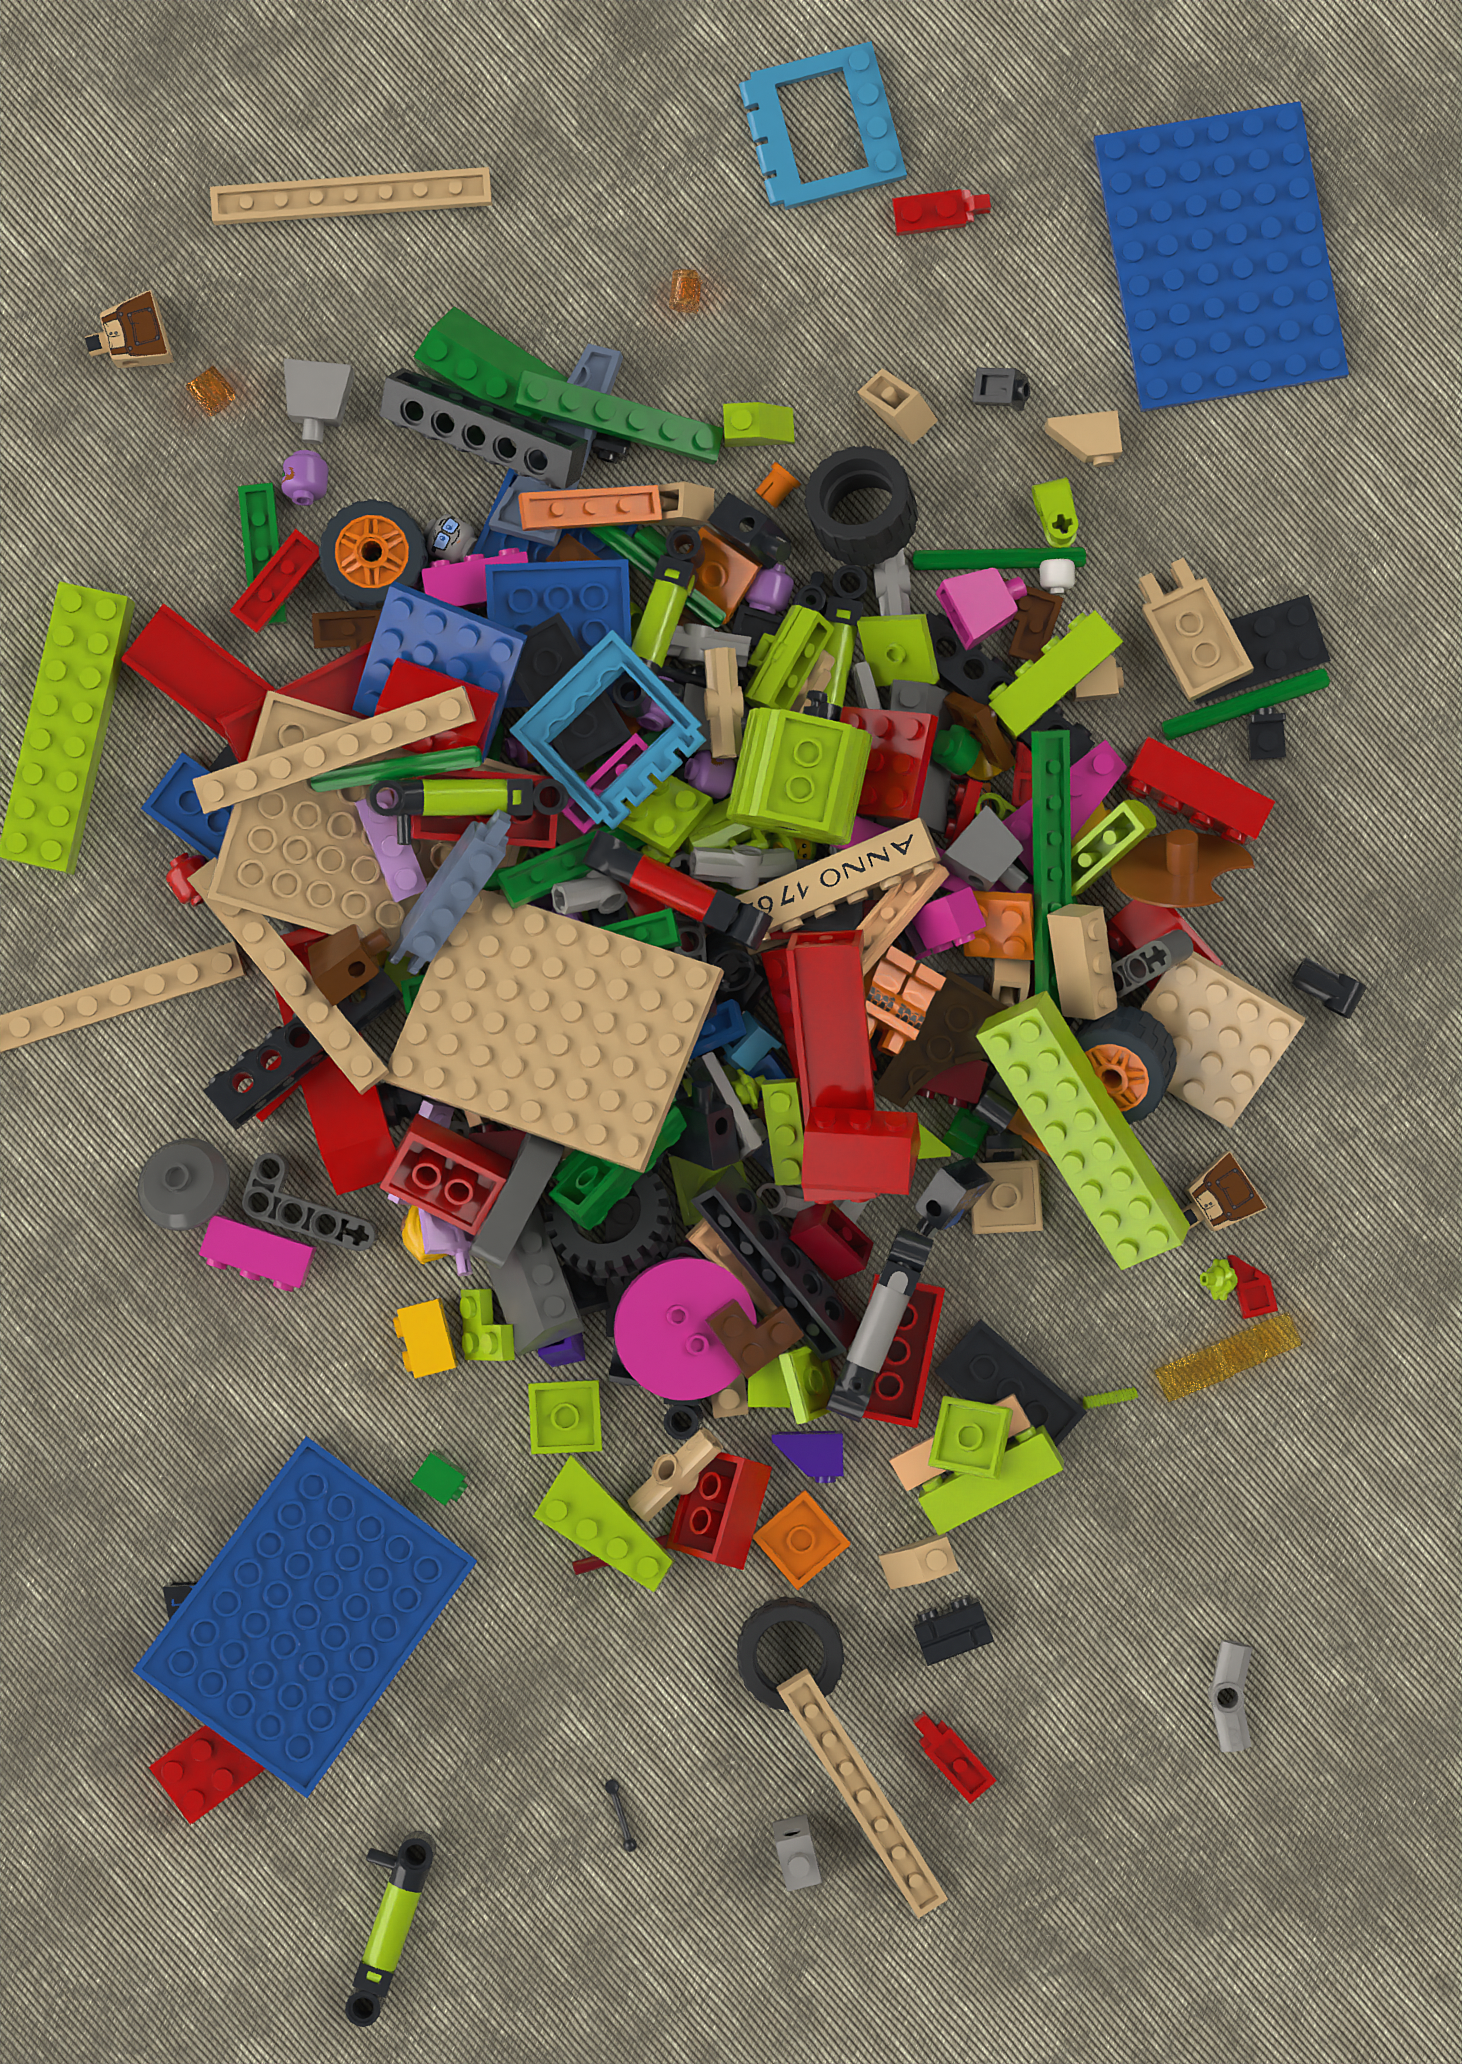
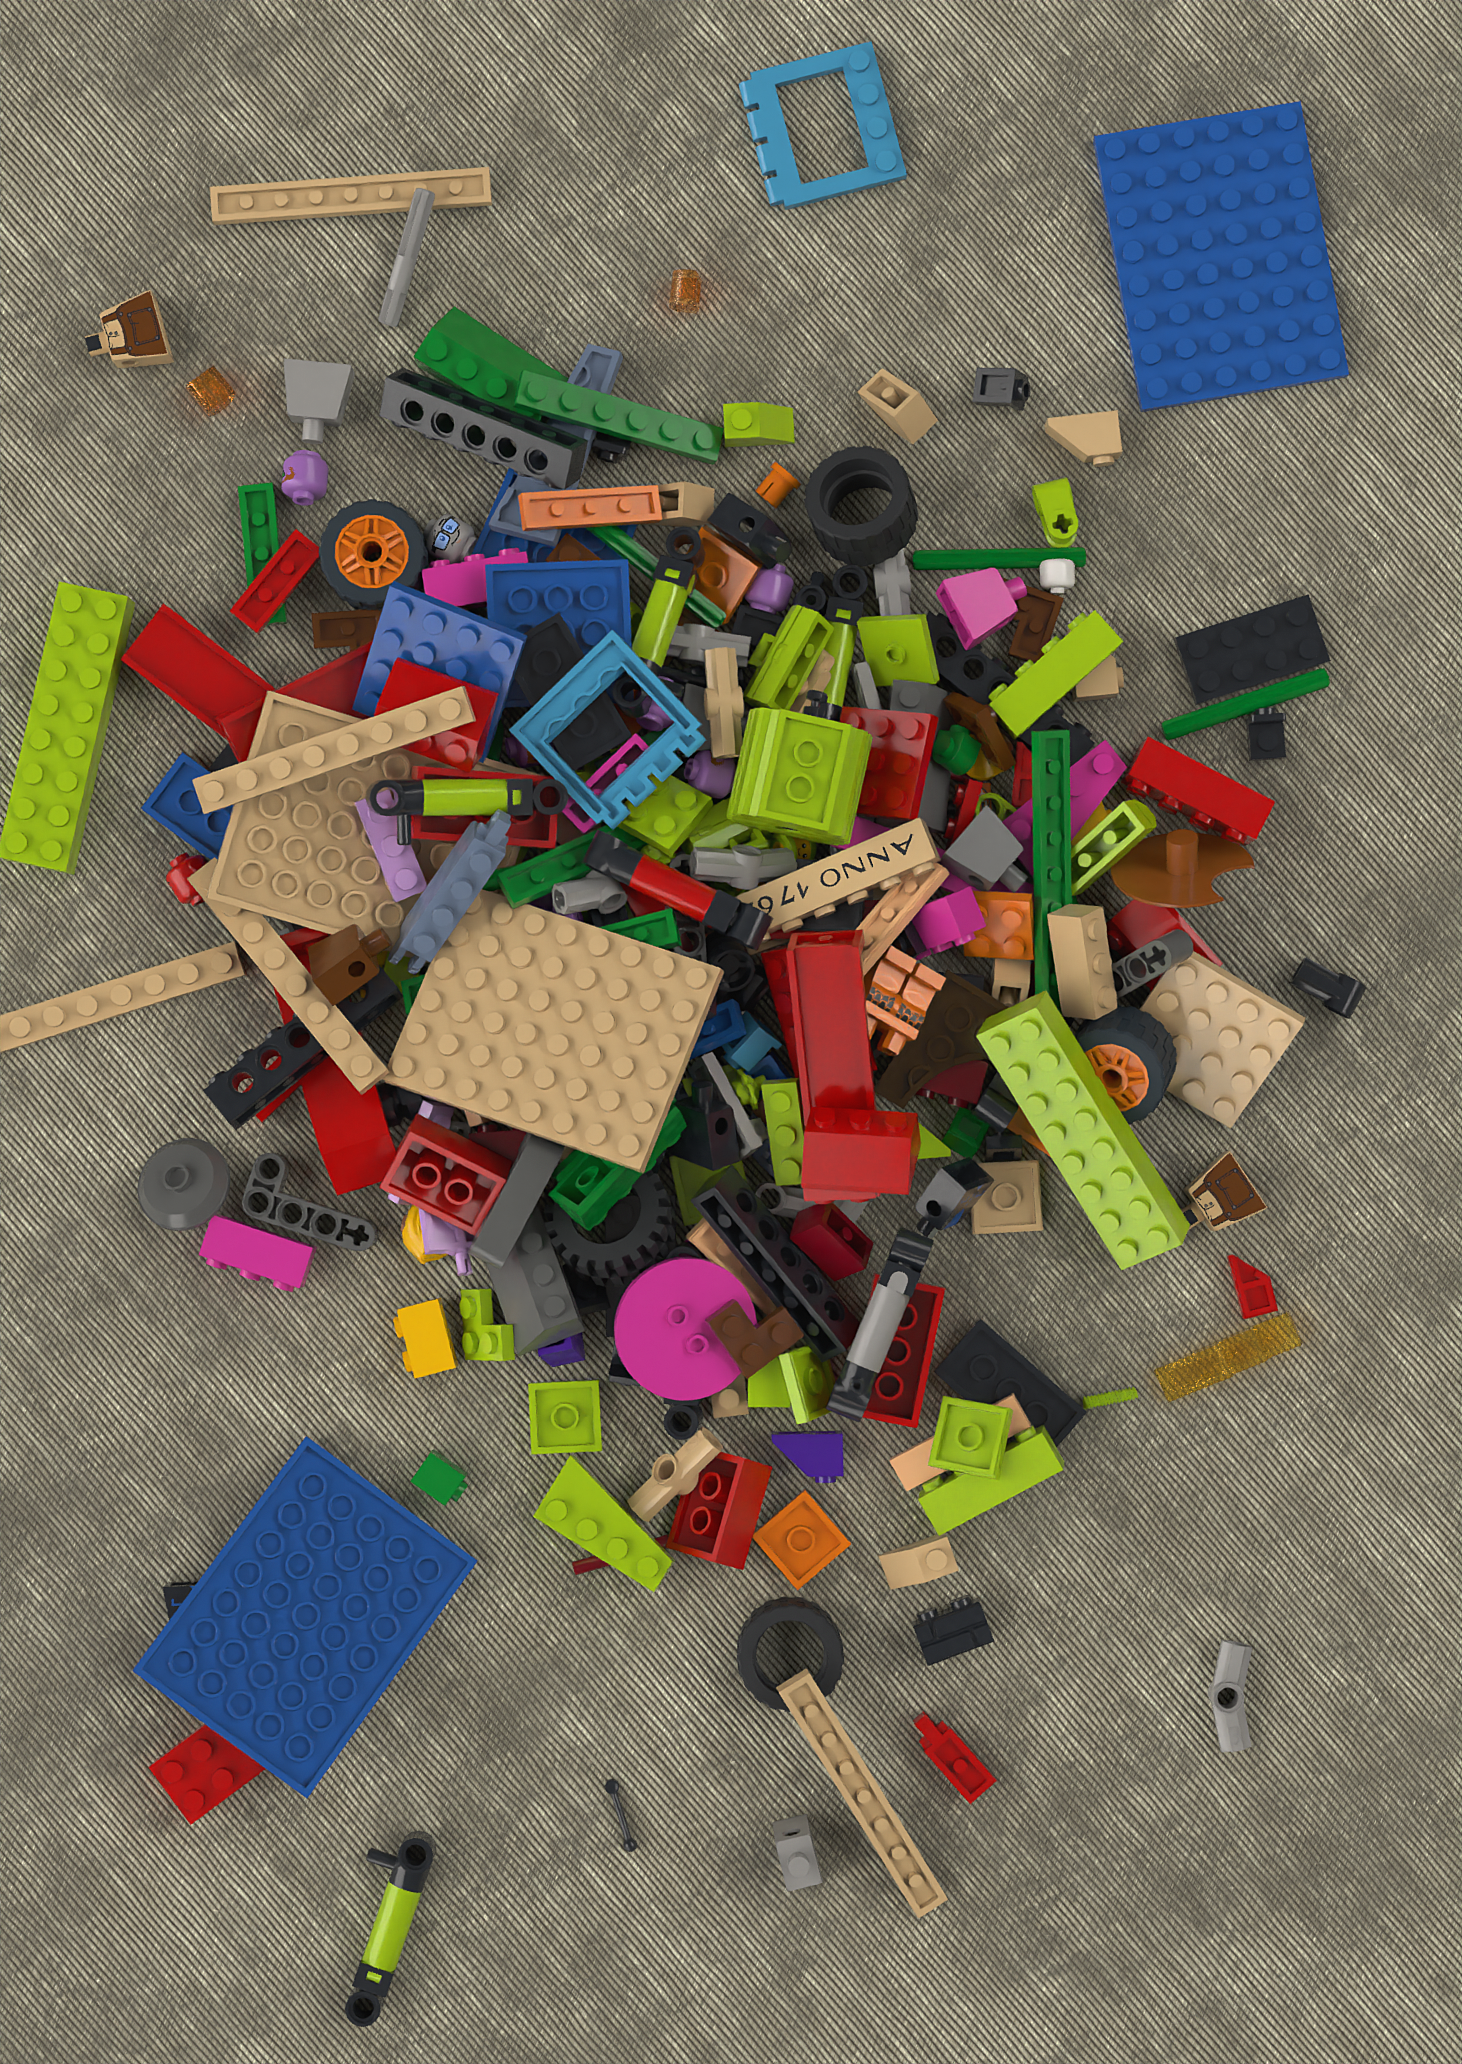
(398, 768): green axle -> none
(406, 257): none -> light grey axle
(652, 541): green slope -> none
(937, 211): red hinge -> none
(1193, 632): tan tile -> none
(1219, 1279): lime plant -> none

